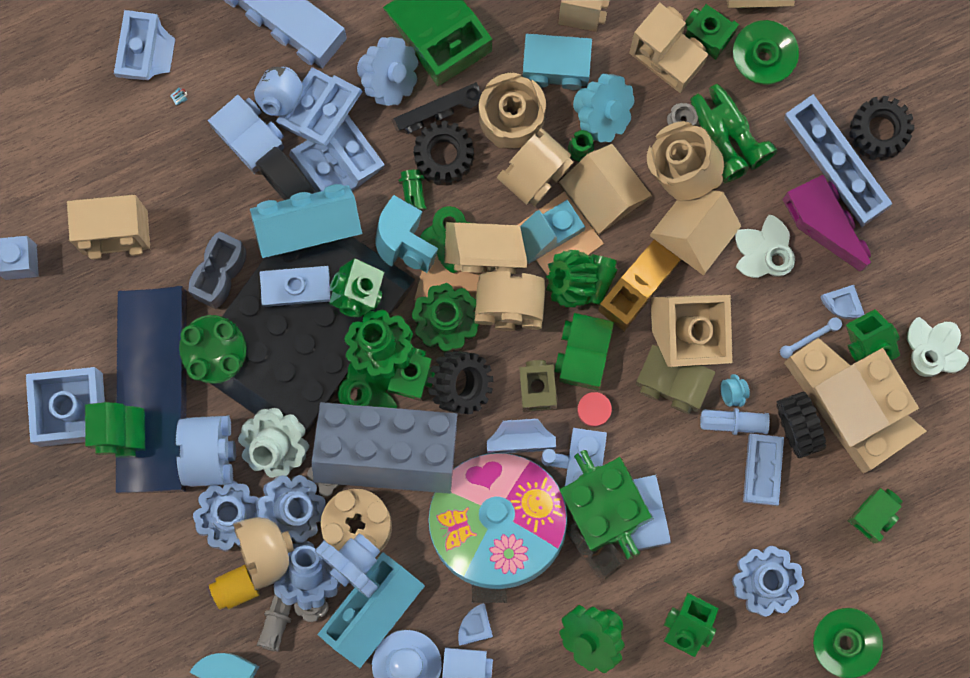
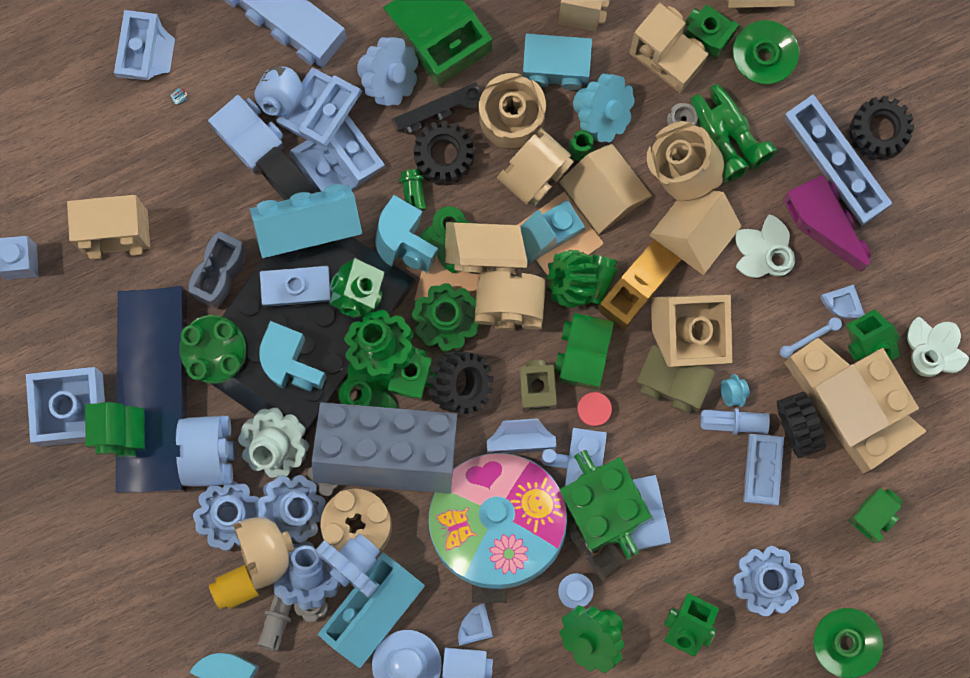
(279, 359): none -> medium azure brick
(575, 590): none -> light blue wheel

